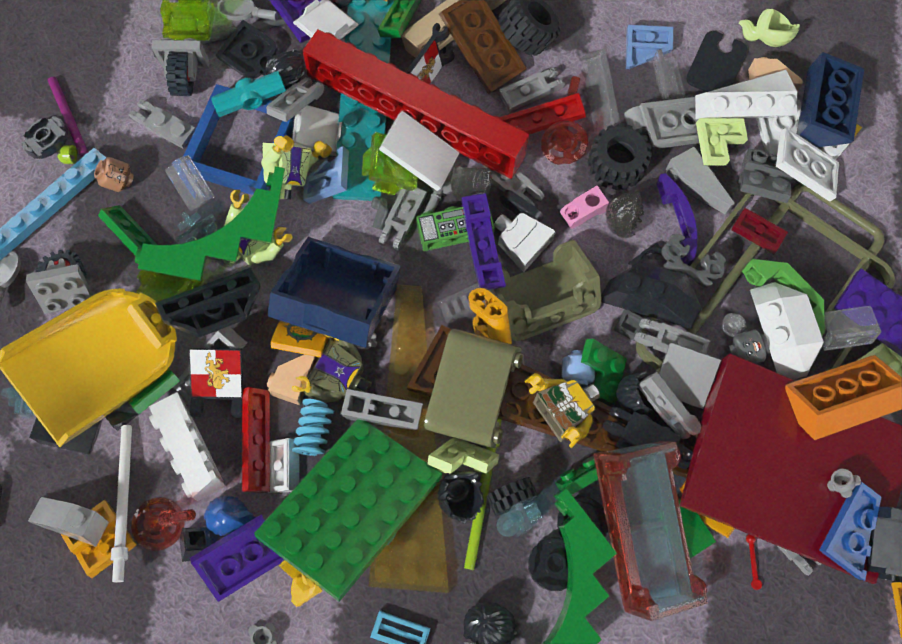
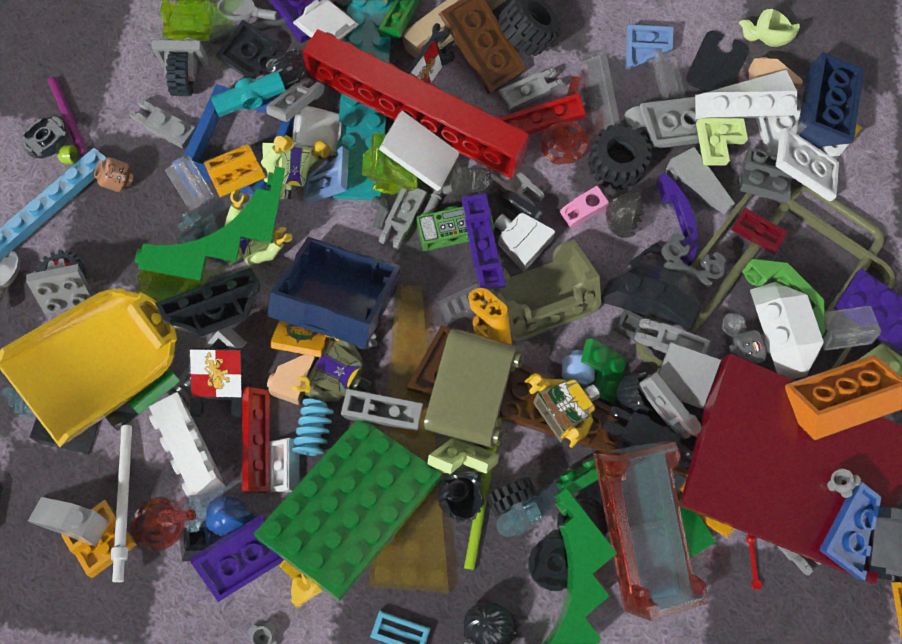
(125, 228): green plate -> none
(194, 502): none -> clear light blue plate
(234, 170): none -> light orange slope

